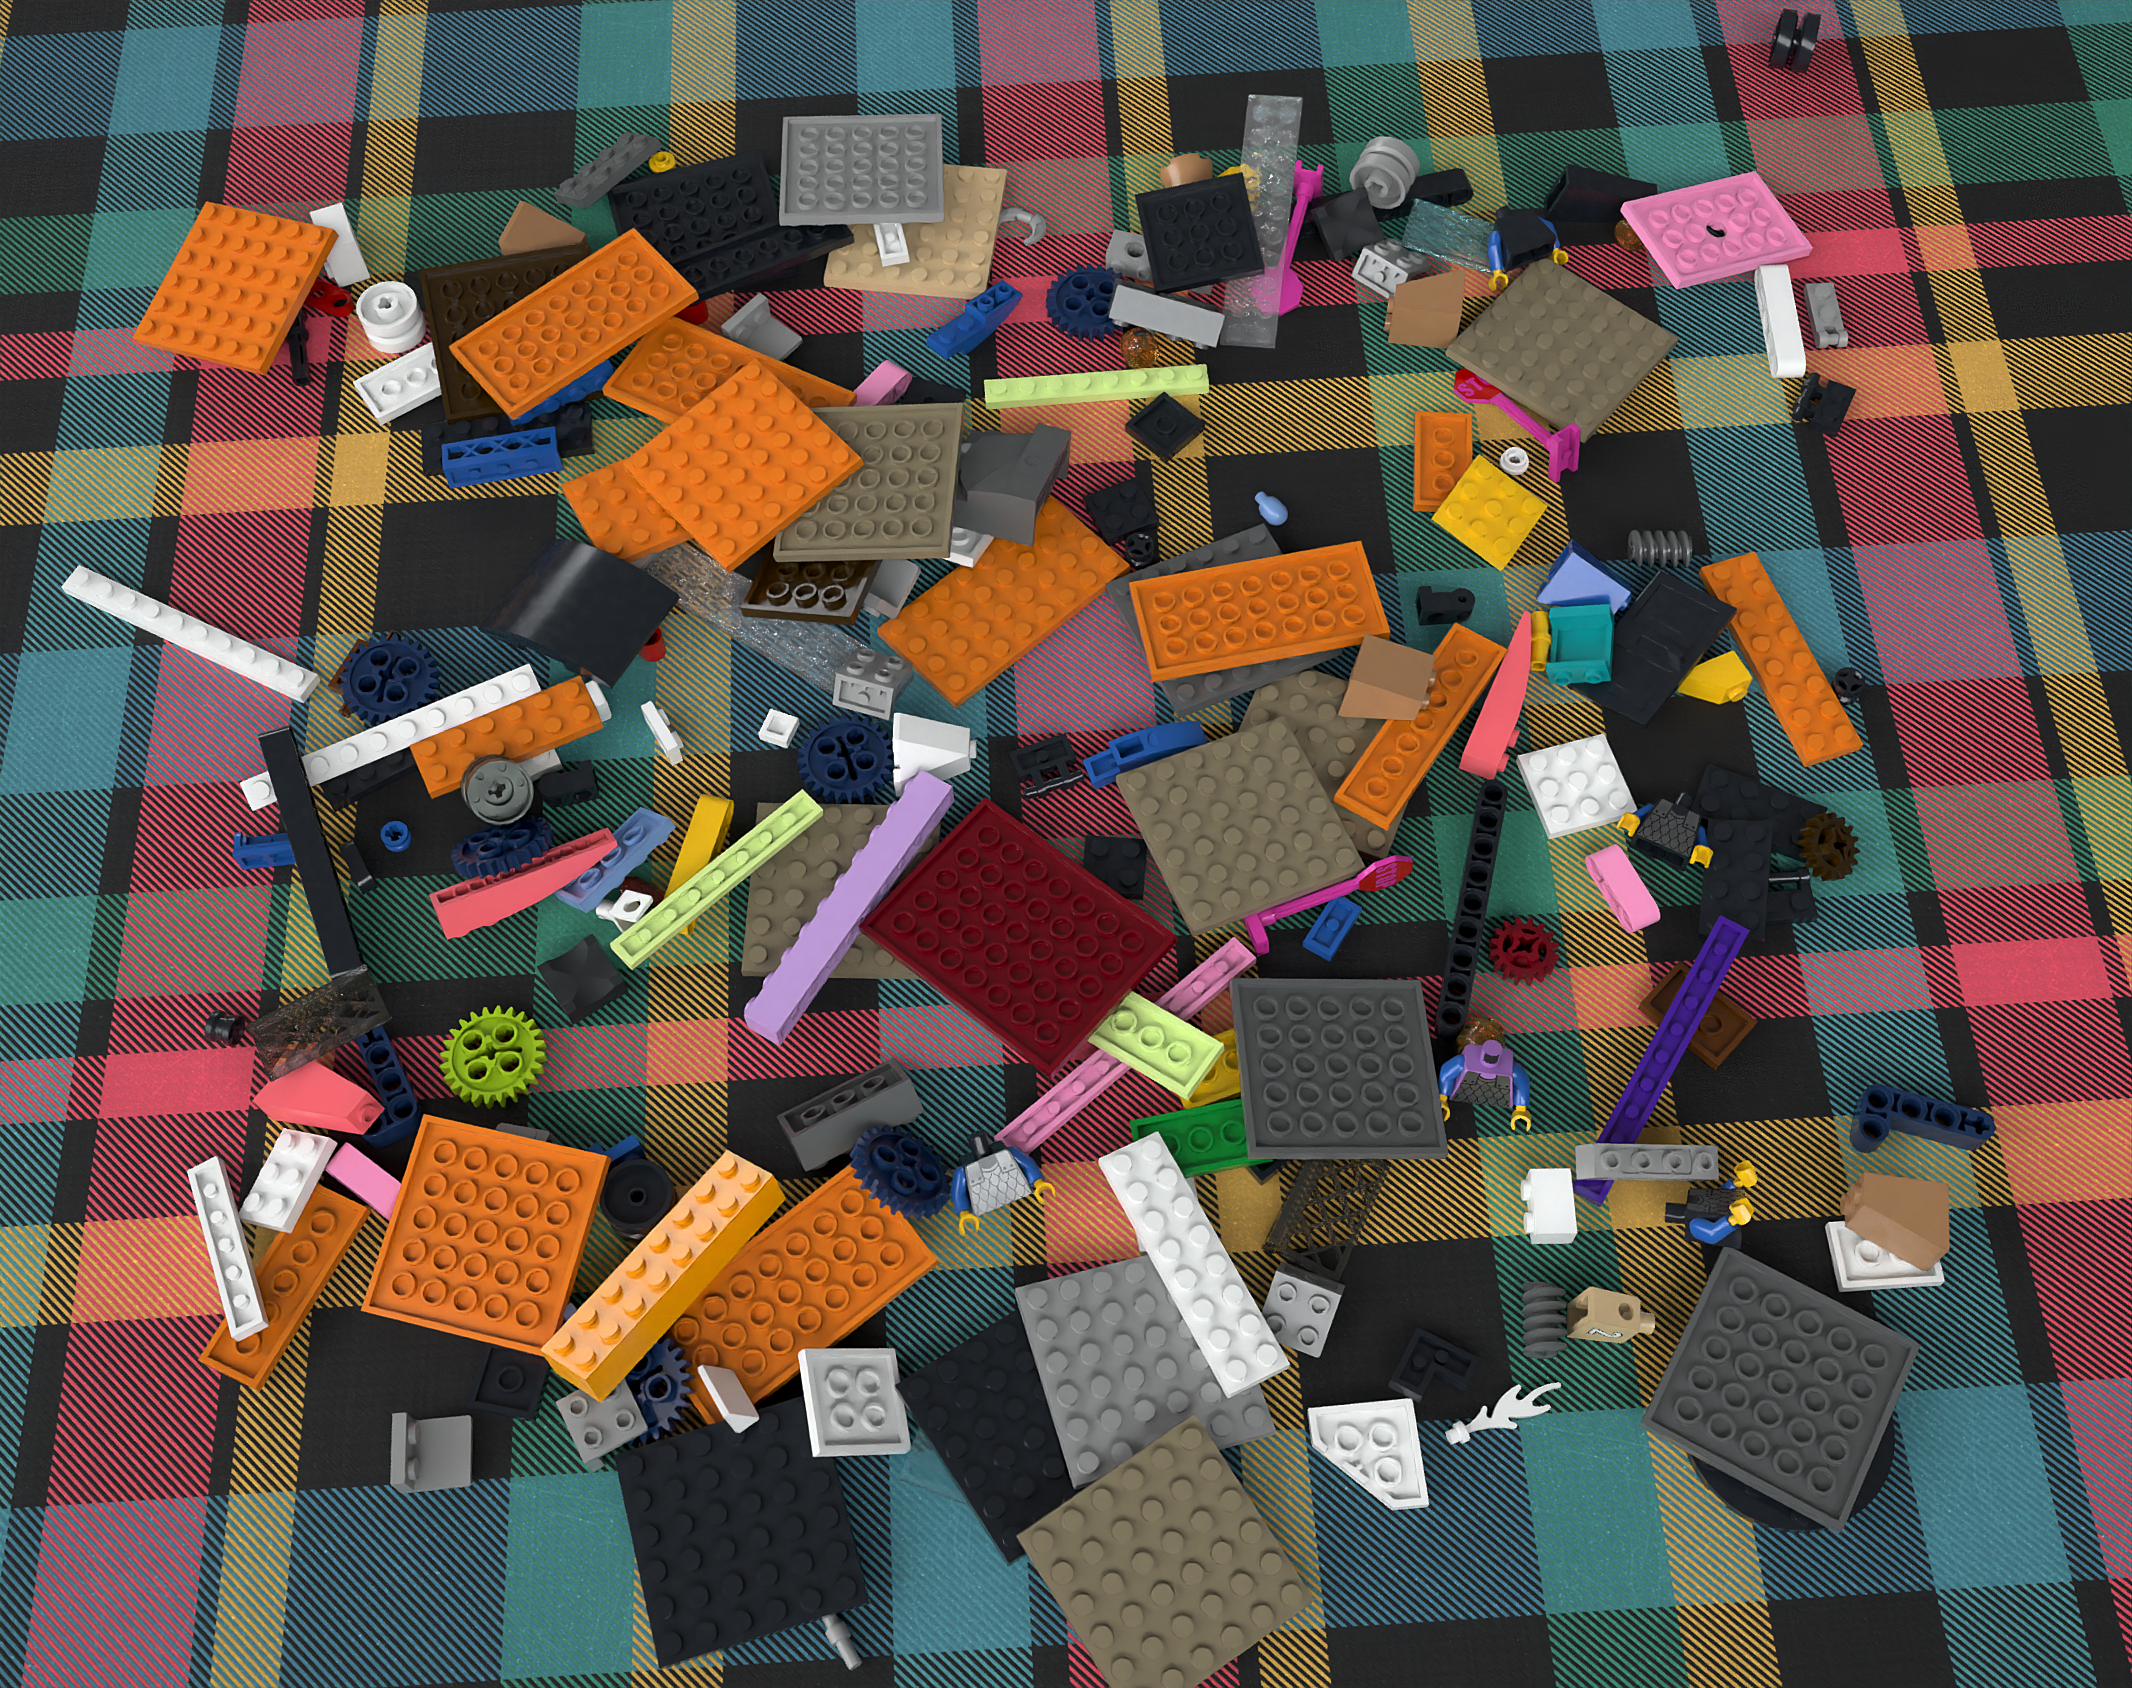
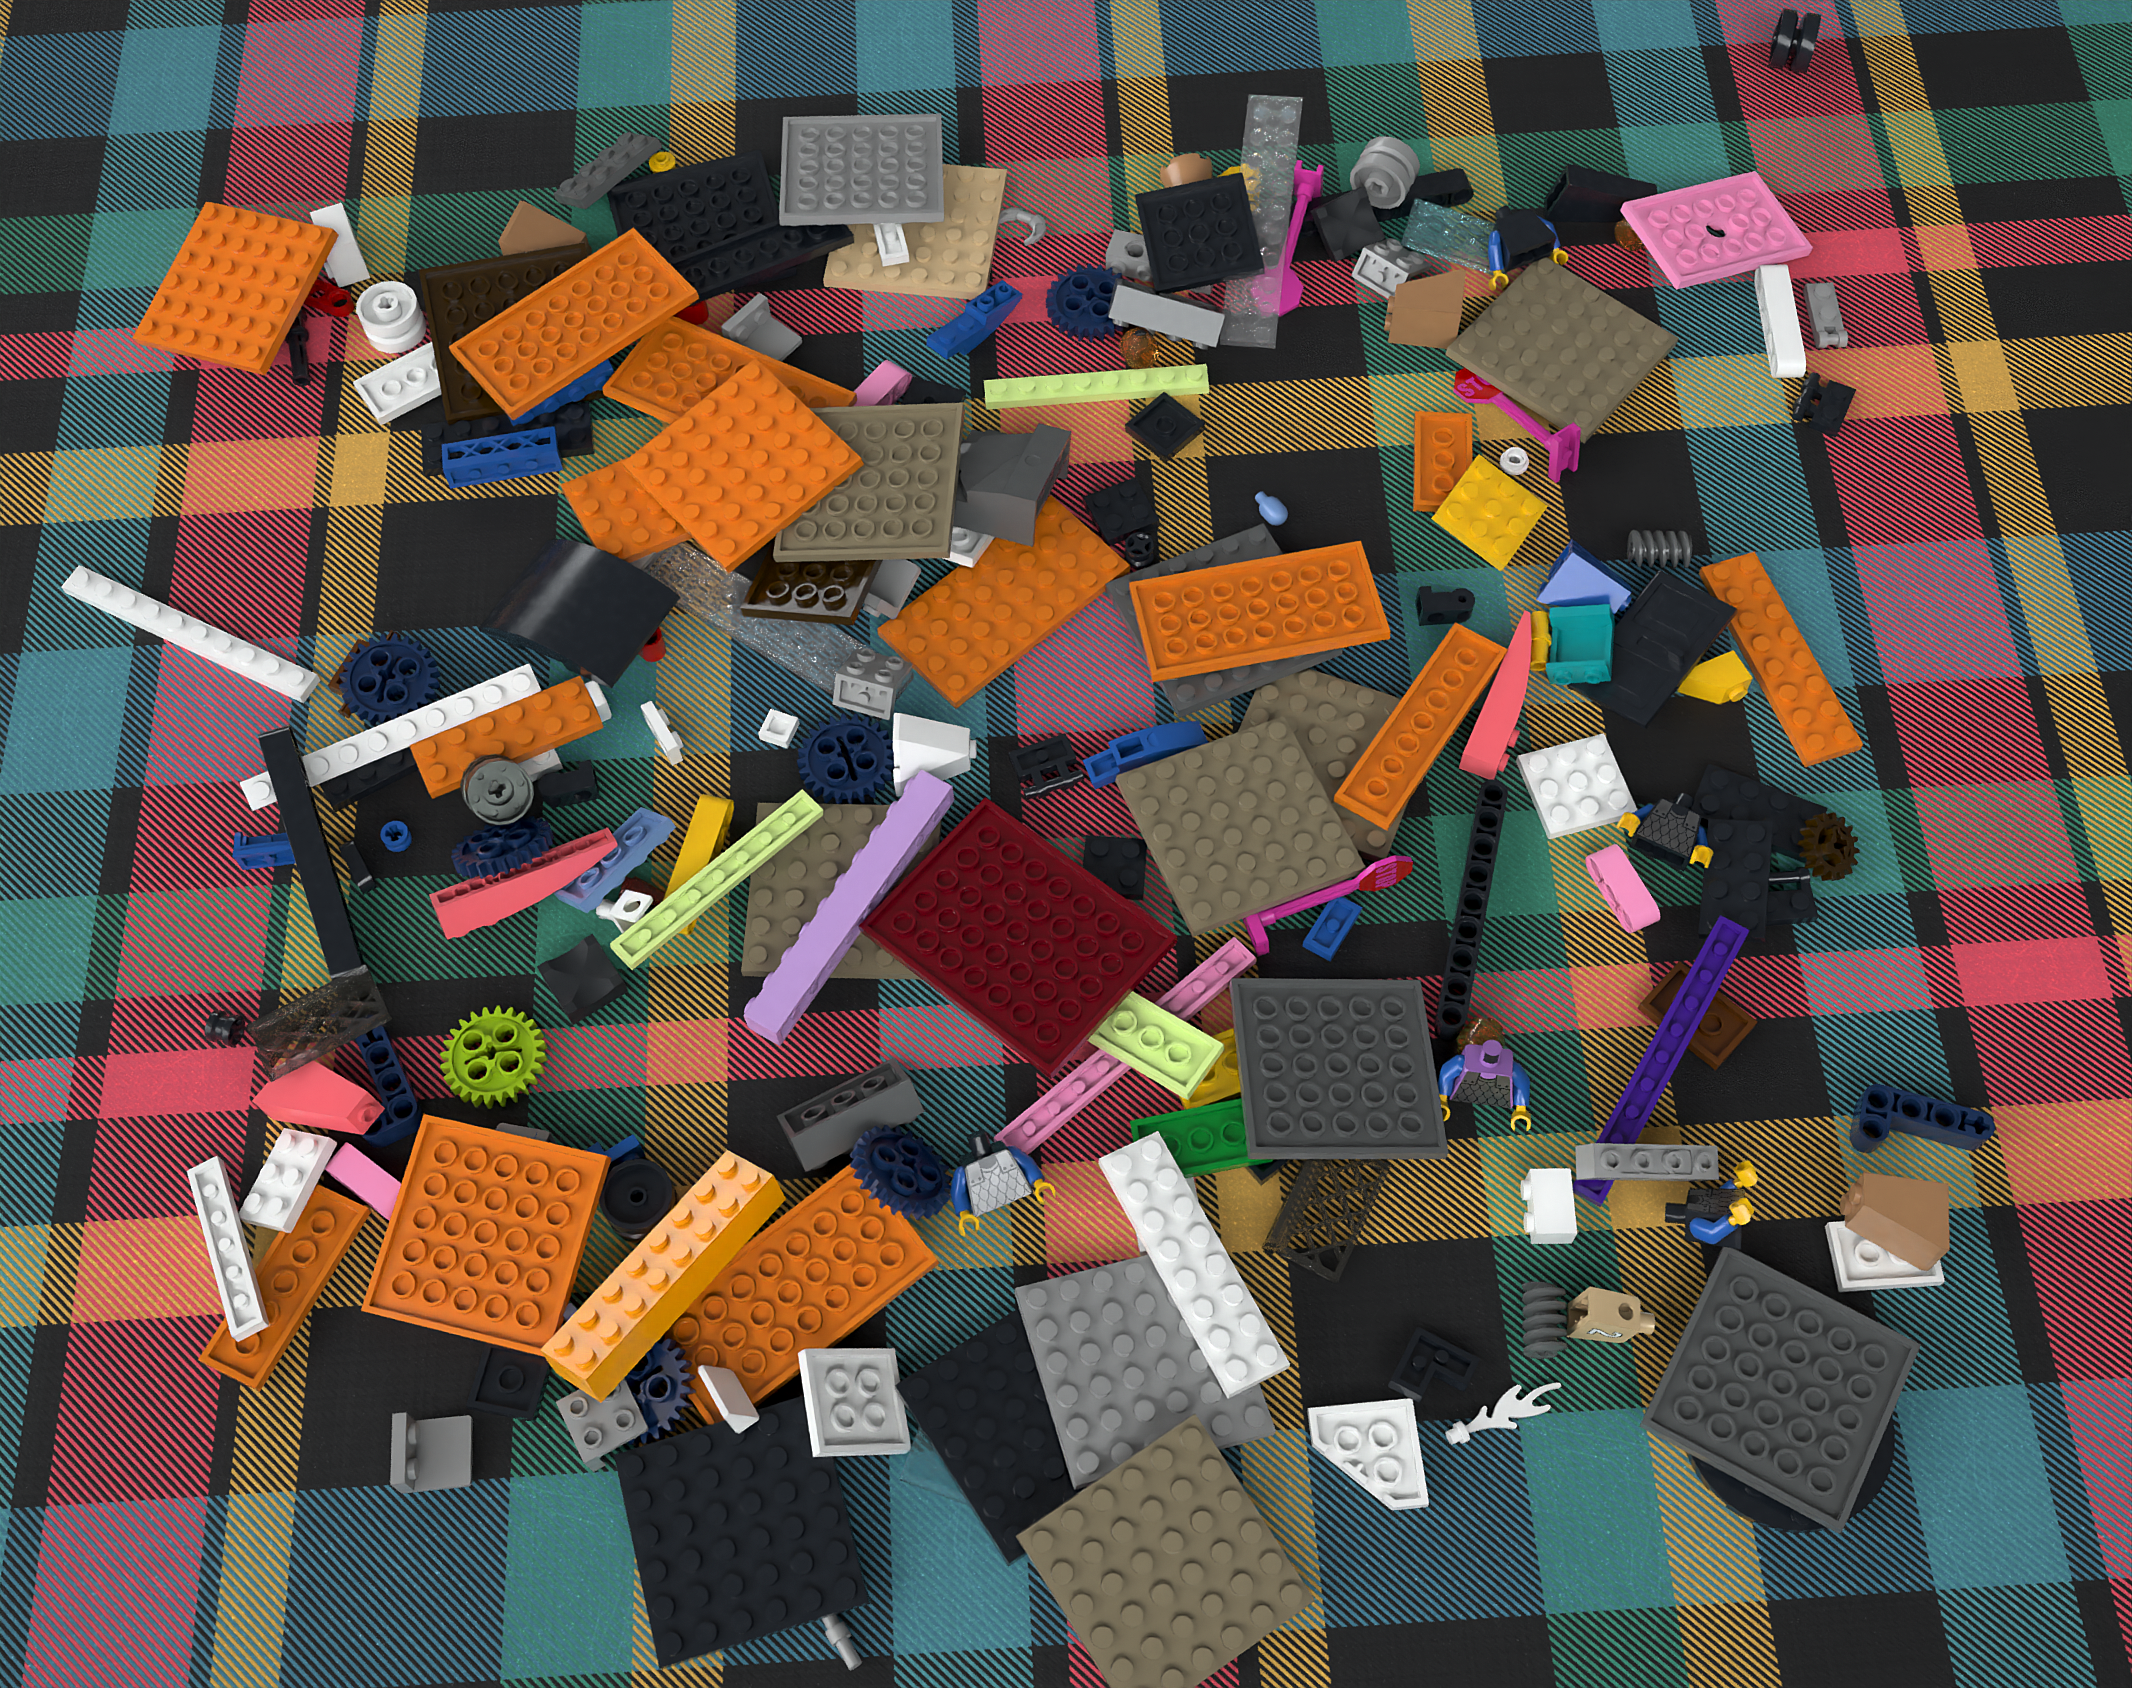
(1301, 1308): light grey bracket -> none
(1388, 681): medium nougat slope -> none
(1521, 963): dark red gear -> none
(1854, 683): black wheel -> none

